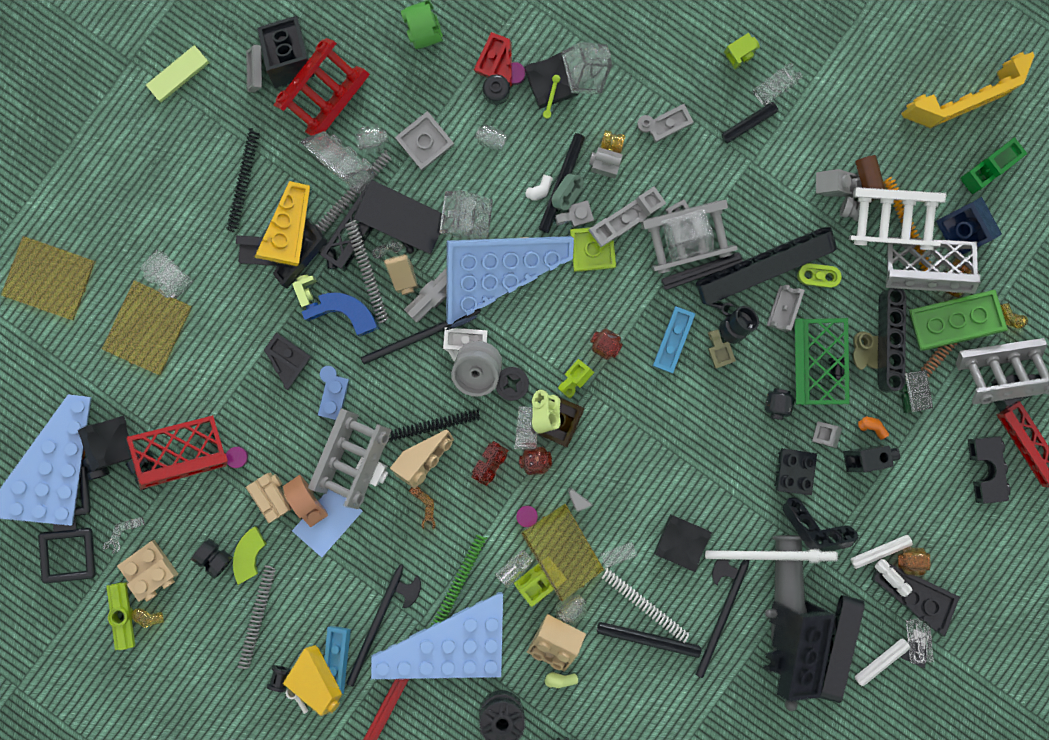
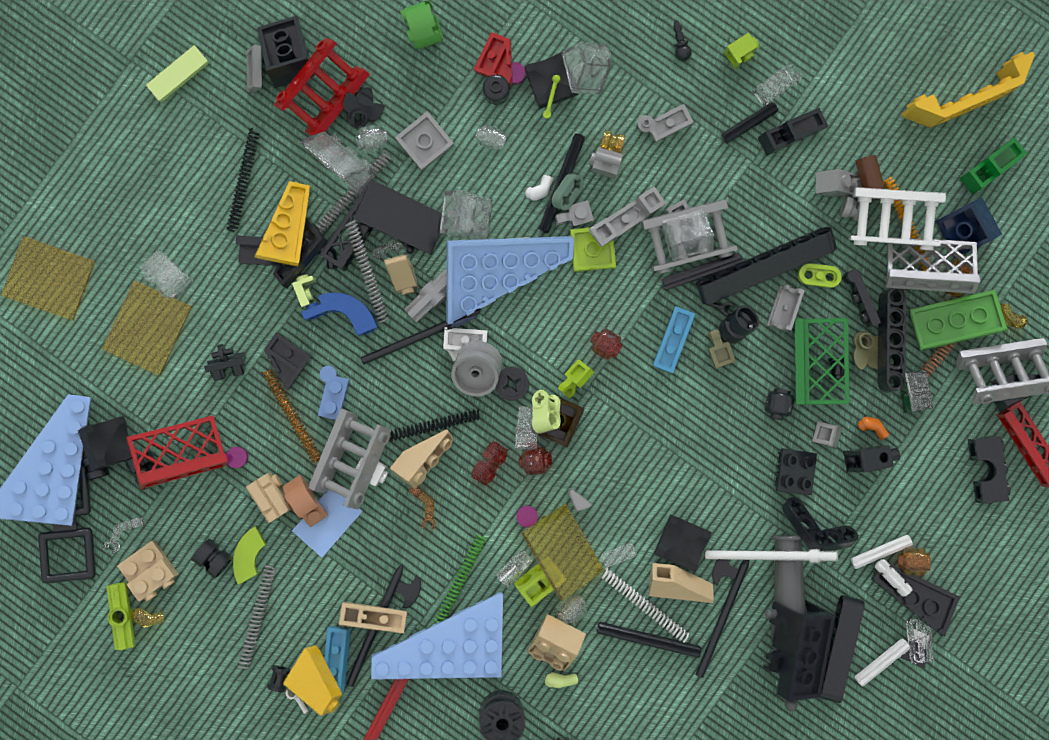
(217, 366): none -> black hips
(292, 416): none -> clear orange piece
(364, 105): none -> black plate
(372, 617): none -> tan slope
(676, 583): none -> tan slope
(683, 51): none -> black bar
(792, 131): none -> black slope
(861, 298): none -> black plate

